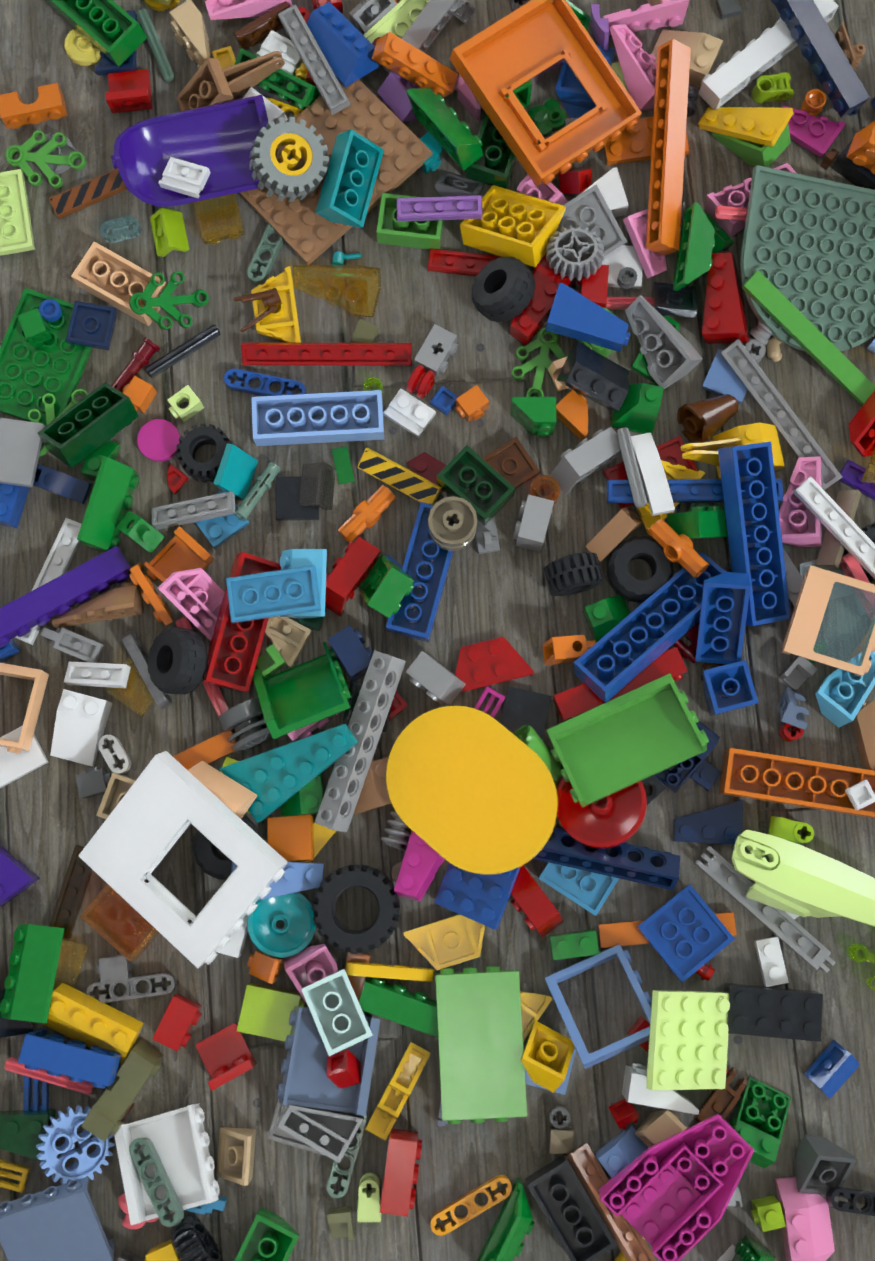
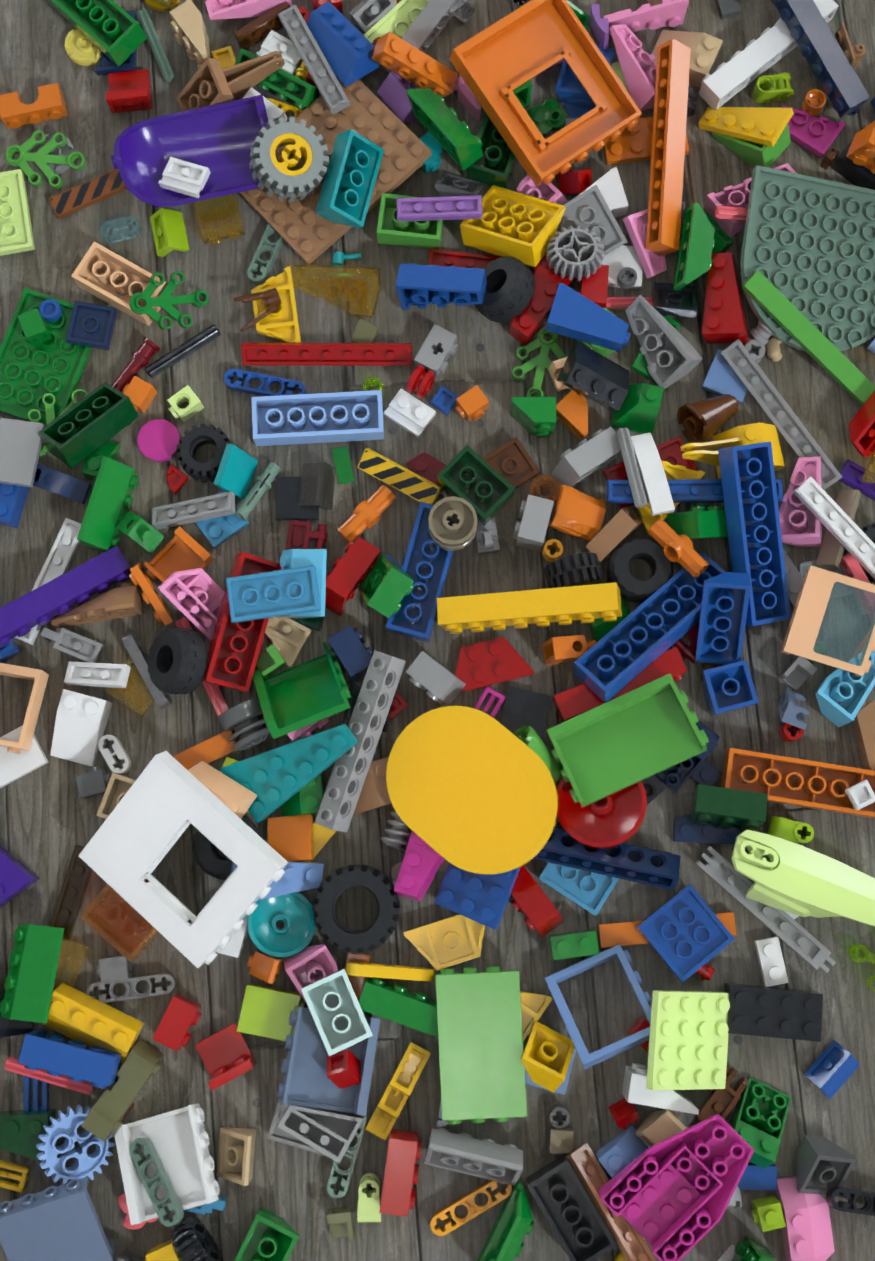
(300, 534): none -> dark red plate
(439, 285): none -> blue wedge
(474, 1156): none -> light grey slope
(530, 607): none -> yellow brick
(558, 550): none -> light orange bush
(578, 513): none -> orange slope
(728, 807): none -> dark green brick
(758, 1178): none -> blue tile

